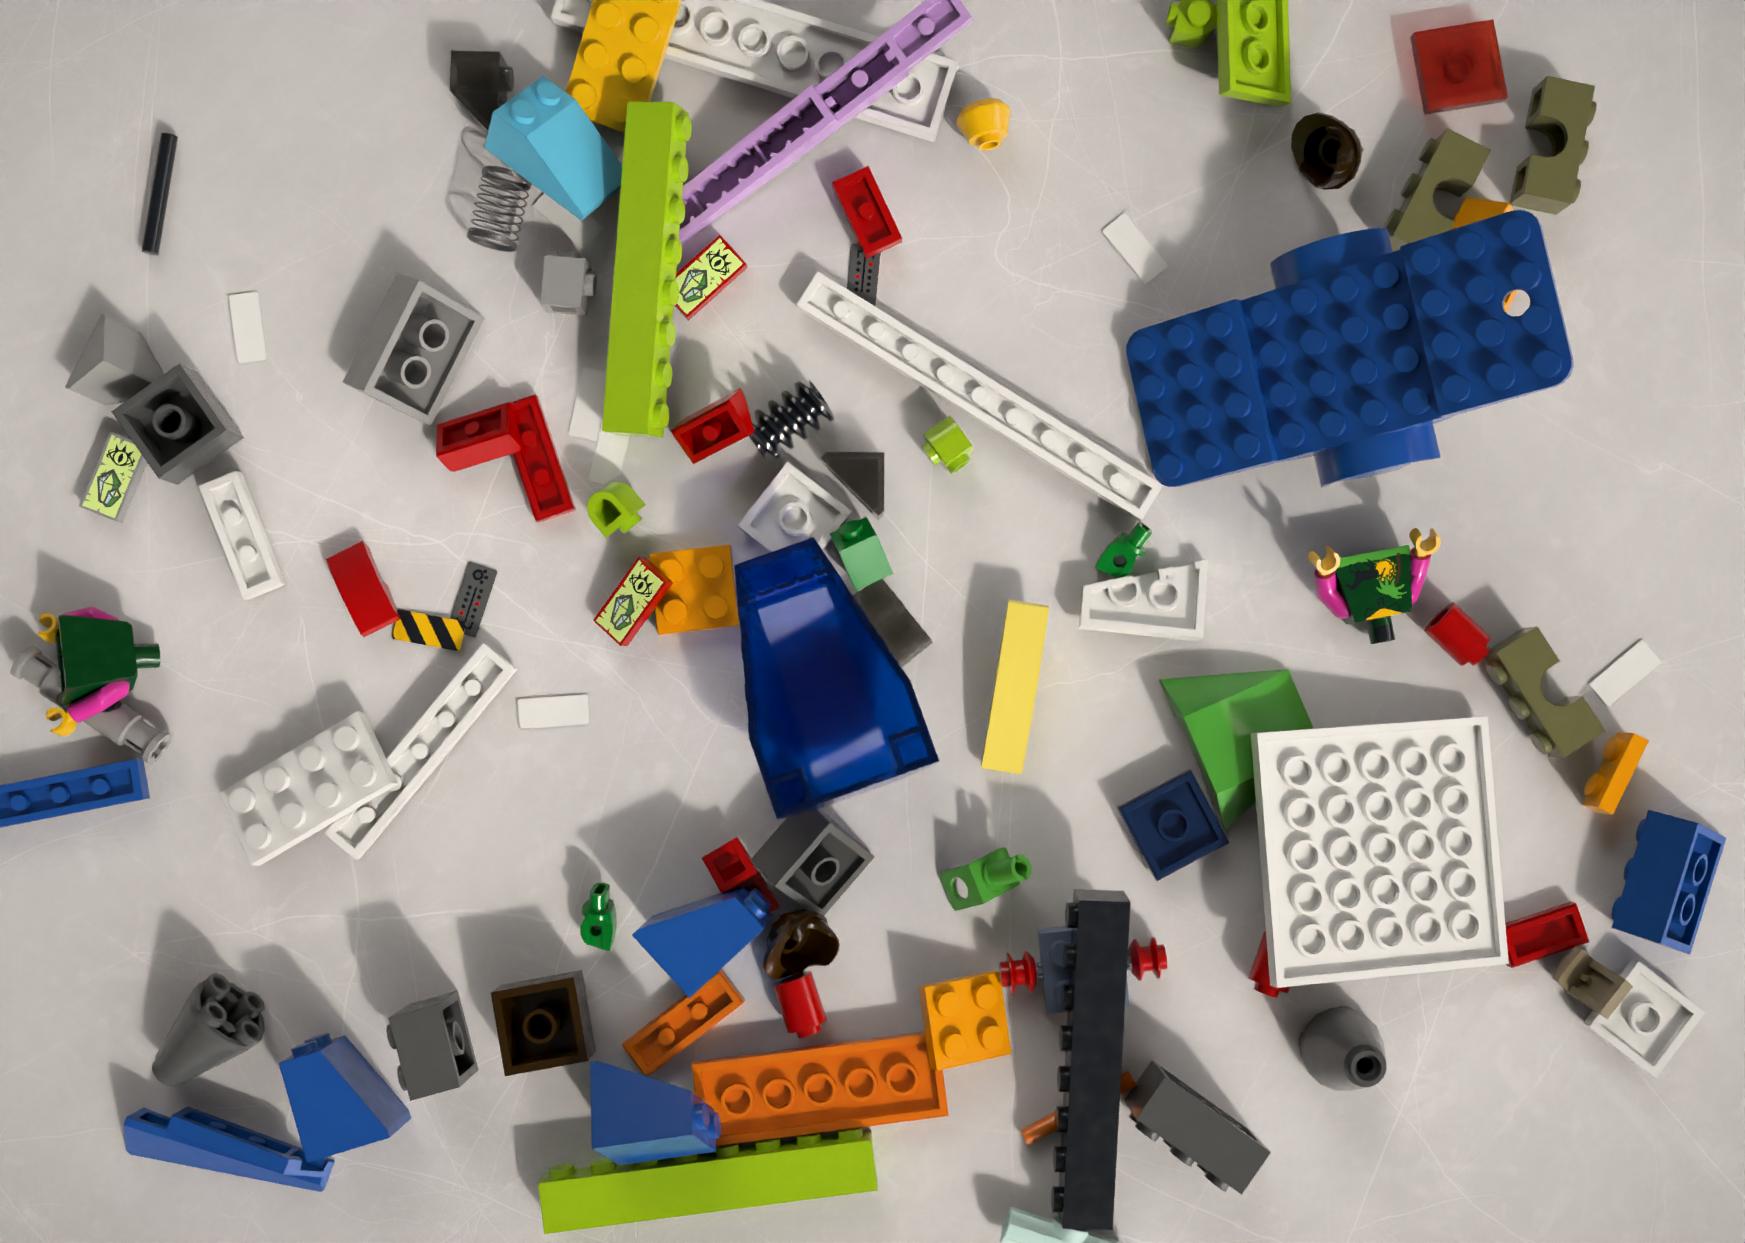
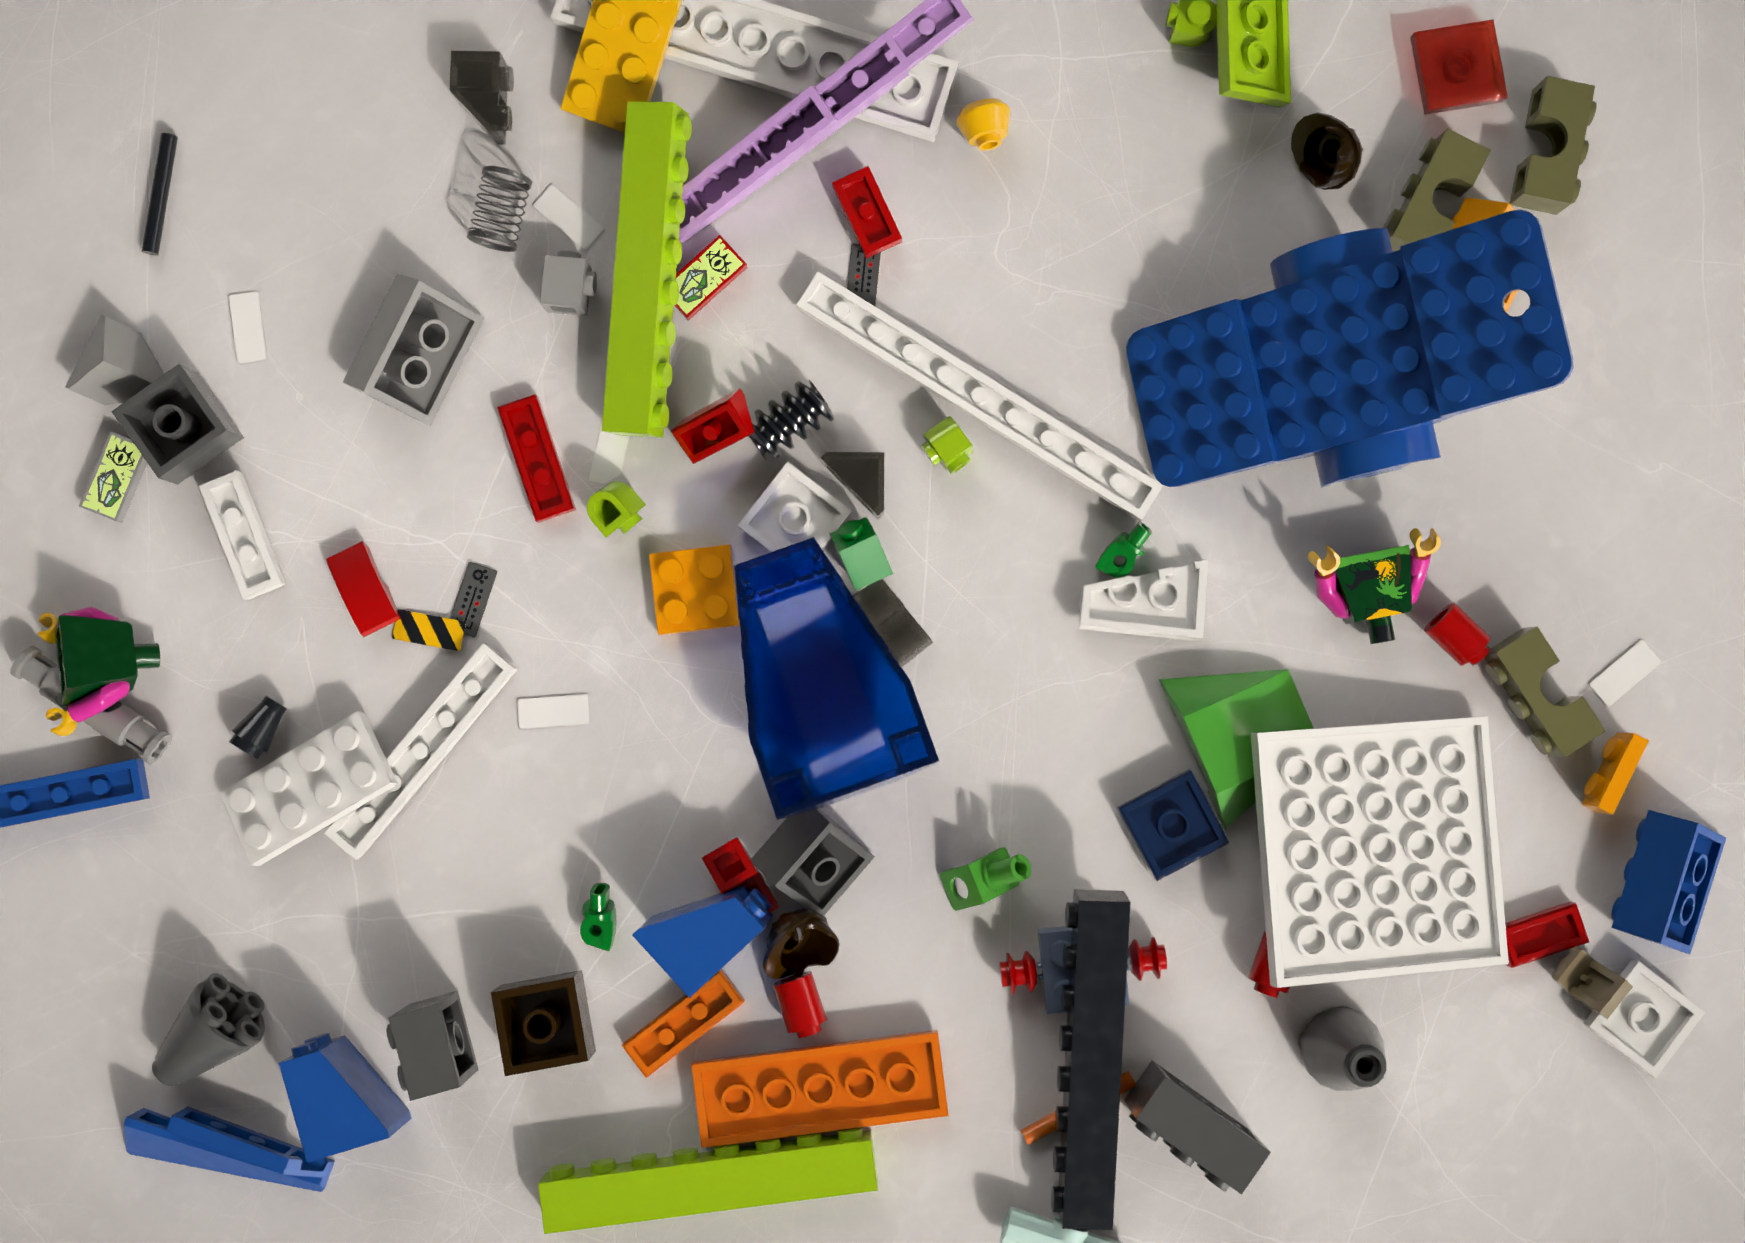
(258, 728): none -> black cone
(478, 437): red slope -> none
(555, 147): medium azure slope -> none
(588, 405): white sticker -> none
(633, 601): tile -> none
(647, 1118): blue slope -> none
(964, 1020): light orange plate -> none
(1015, 686): light yellow slope -> none
(1134, 248): white sticker -> none

